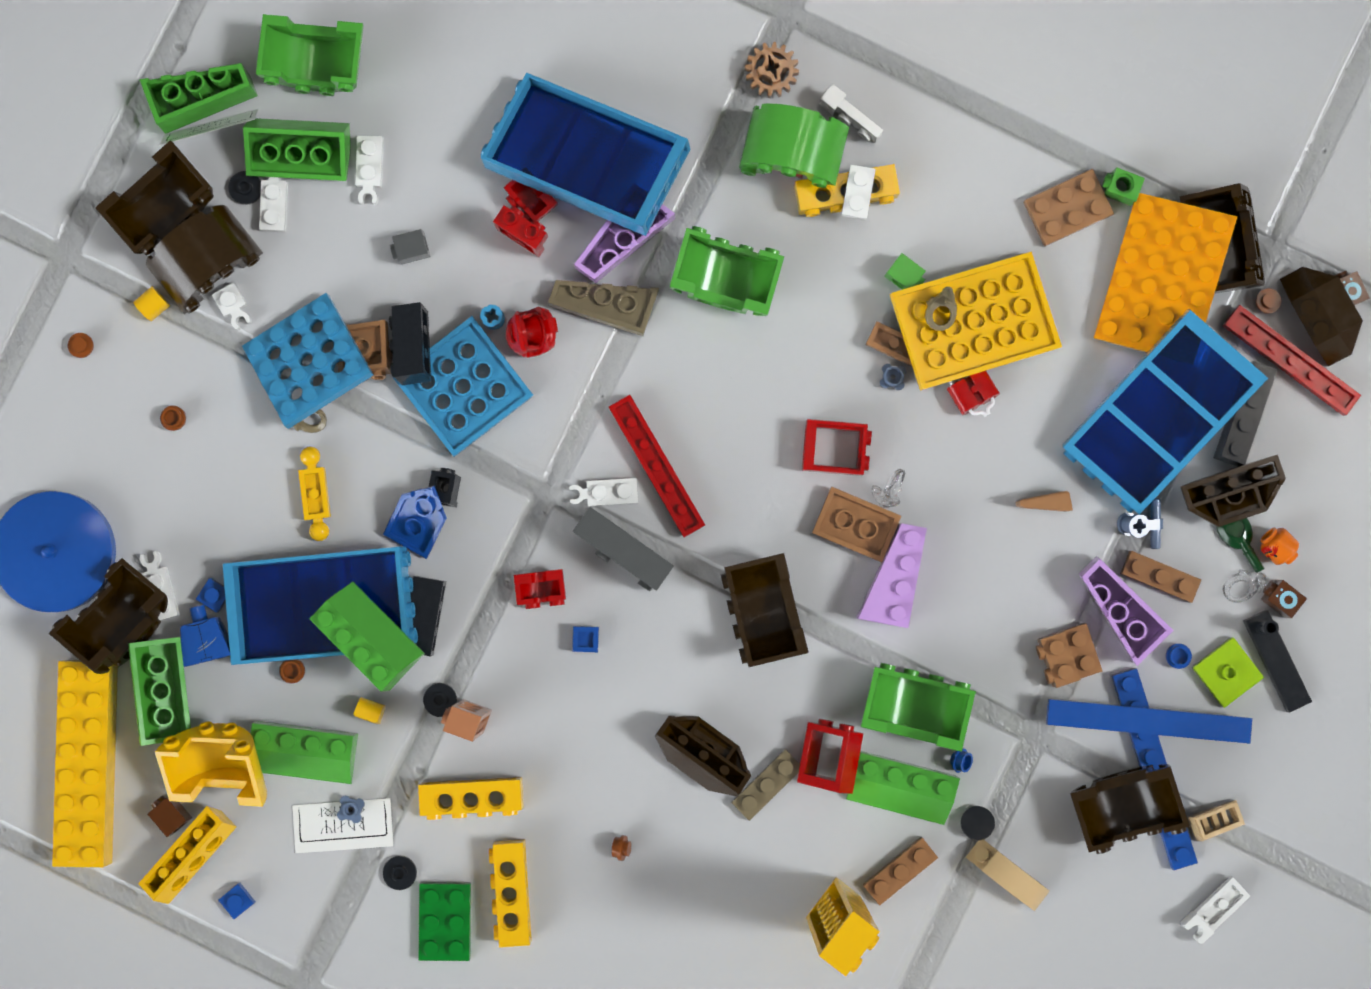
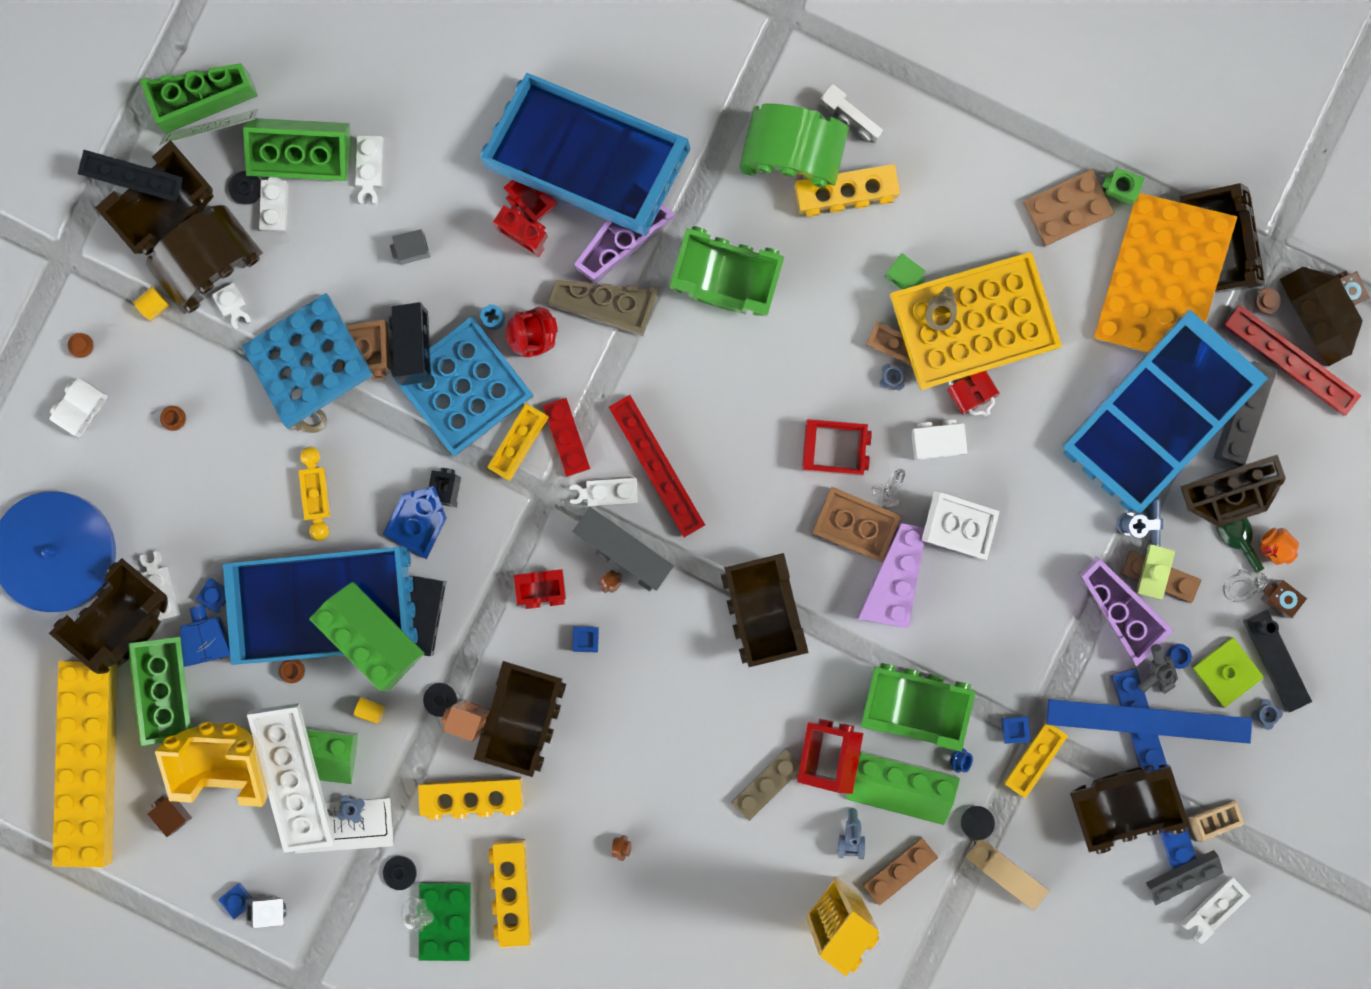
(77, 407): none -> white brick
(131, 176): none -> black piece
(187, 855): yellow brick -> none
(265, 911): none -> brick
(291, 777): none -> white plate
(309, 55): bright green cylinder -> none
(423, 915): none -> clear piece
(517, 442): none -> yellow plate
(520, 719): none -> dark brown cylinder
(566, 437): none -> red plate
(610, 581): none -> dark orange plate
(703, 754): dark brown wedge -> none
(781, 67): medium nougat gear -> none
(852, 842): none -> sand blue piece
(858, 192): white plate -> none
(939, 440): none -> white brick
(960, 525): none -> white plate
(1015, 729): none -> blue plate
(1035, 759): none -> yellow plate
(1055, 502): medium nougat slope -> none
(1068, 655): medium nougat plate -> none
(1155, 572): none -> yellowish green tile
(1161, 670): none -> dark grey piece
(1184, 877): none -> dark grey plate
(1274, 714): none -> sand blue plate

